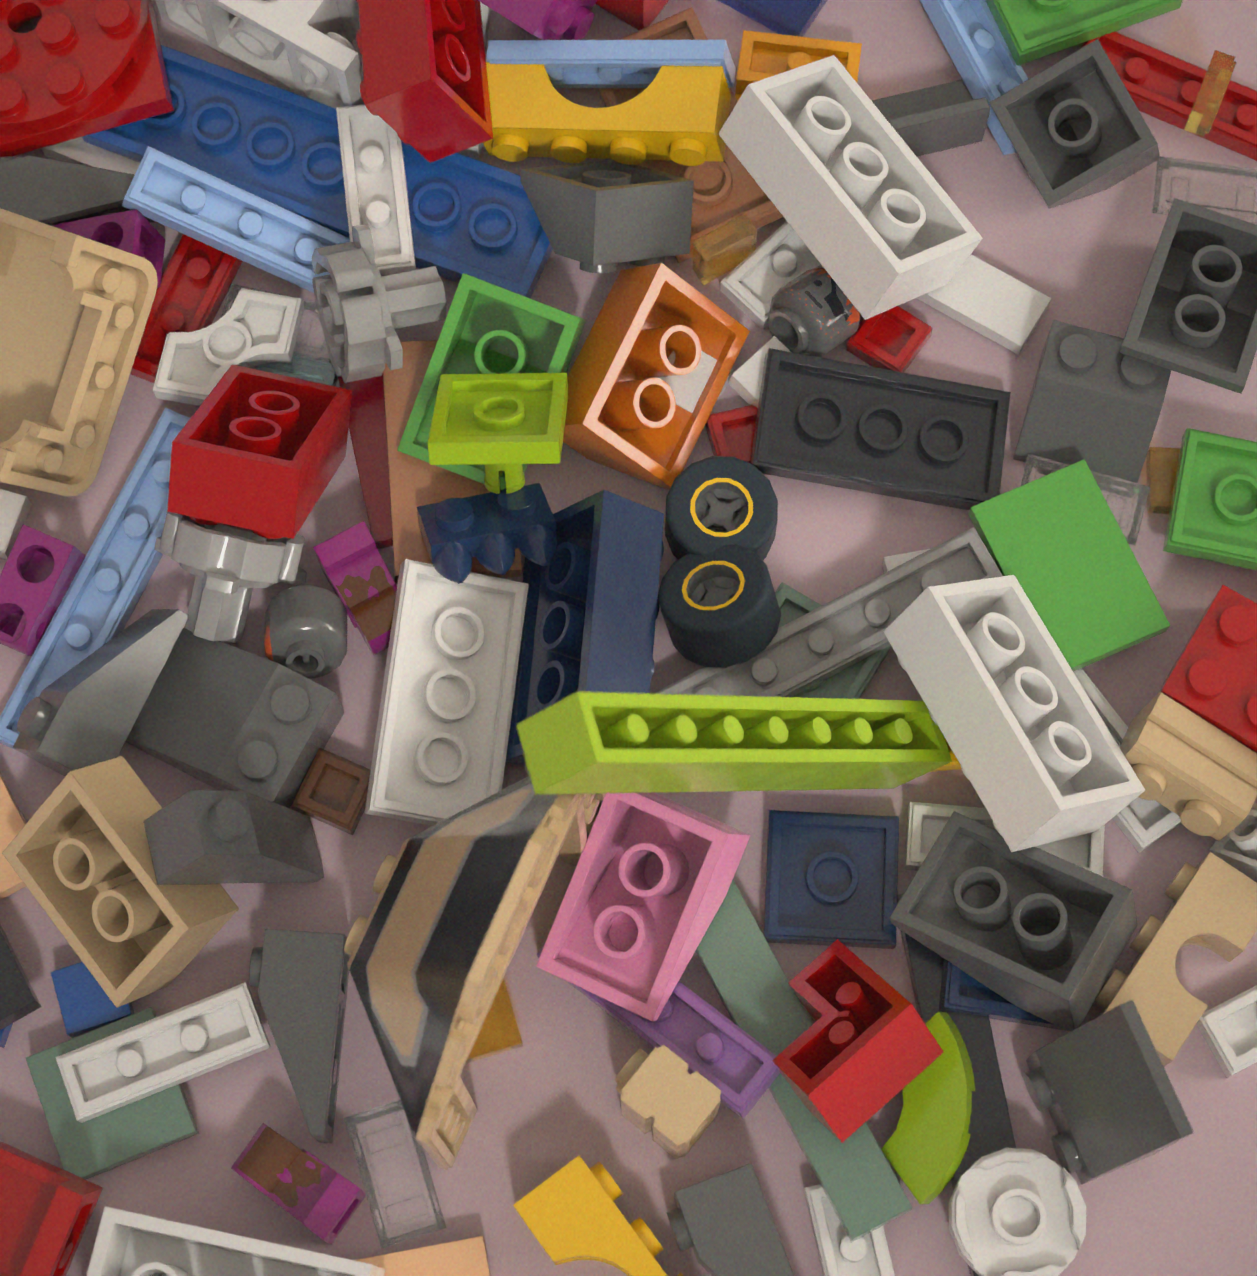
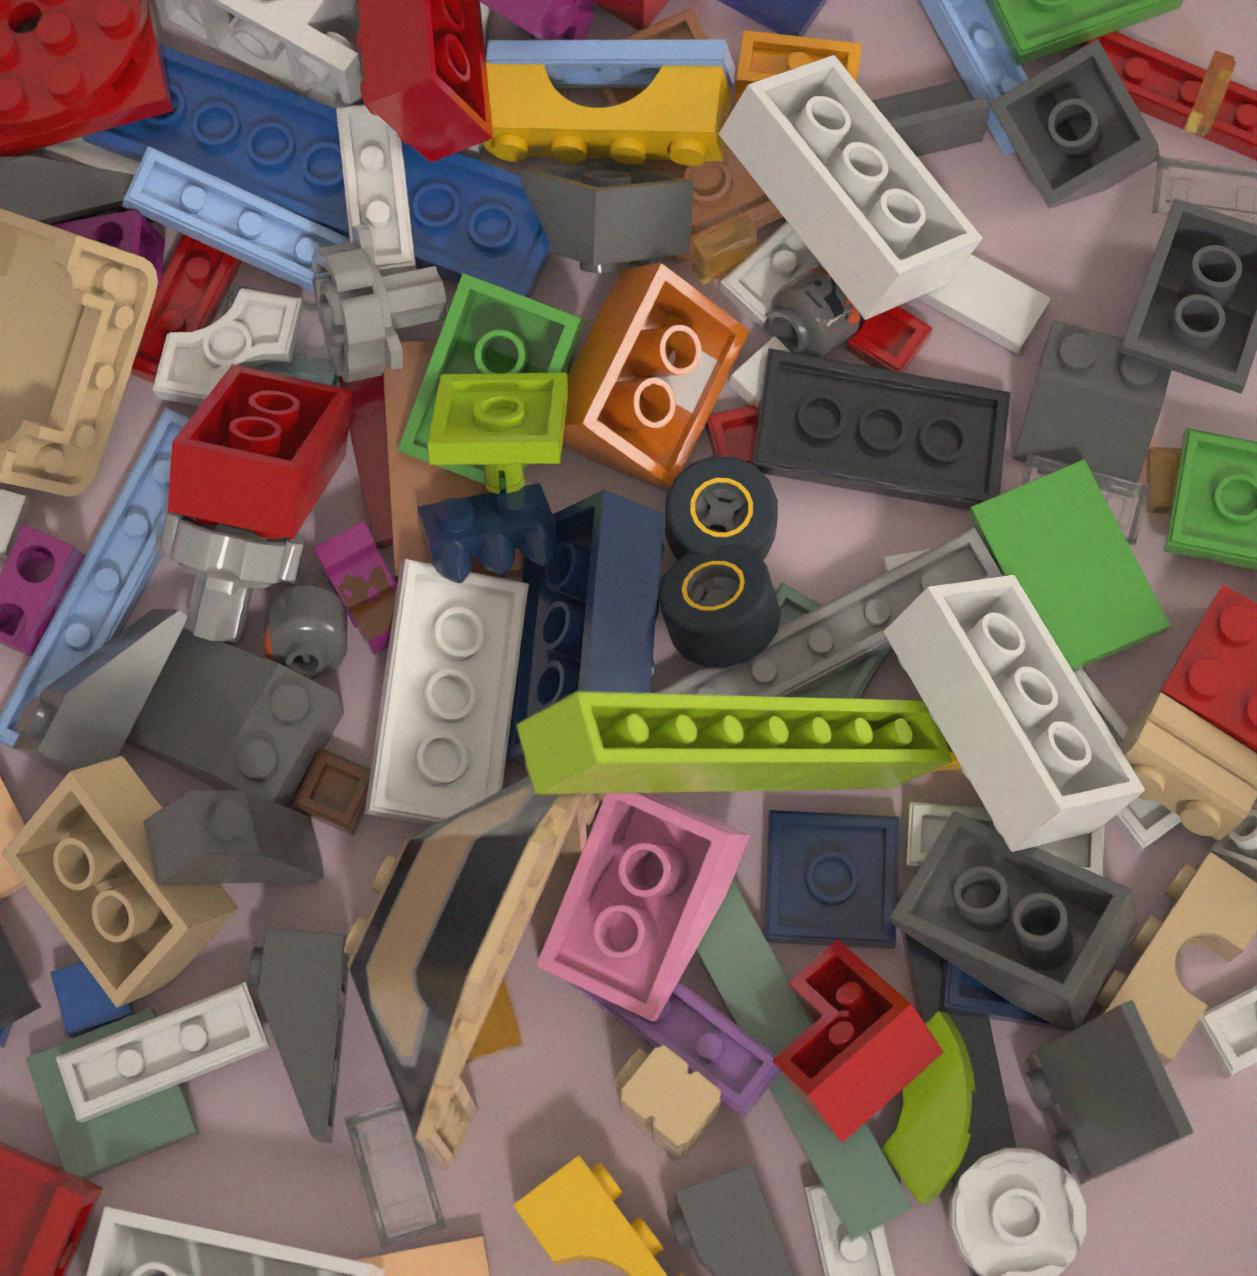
(299, 1183): leg -> none

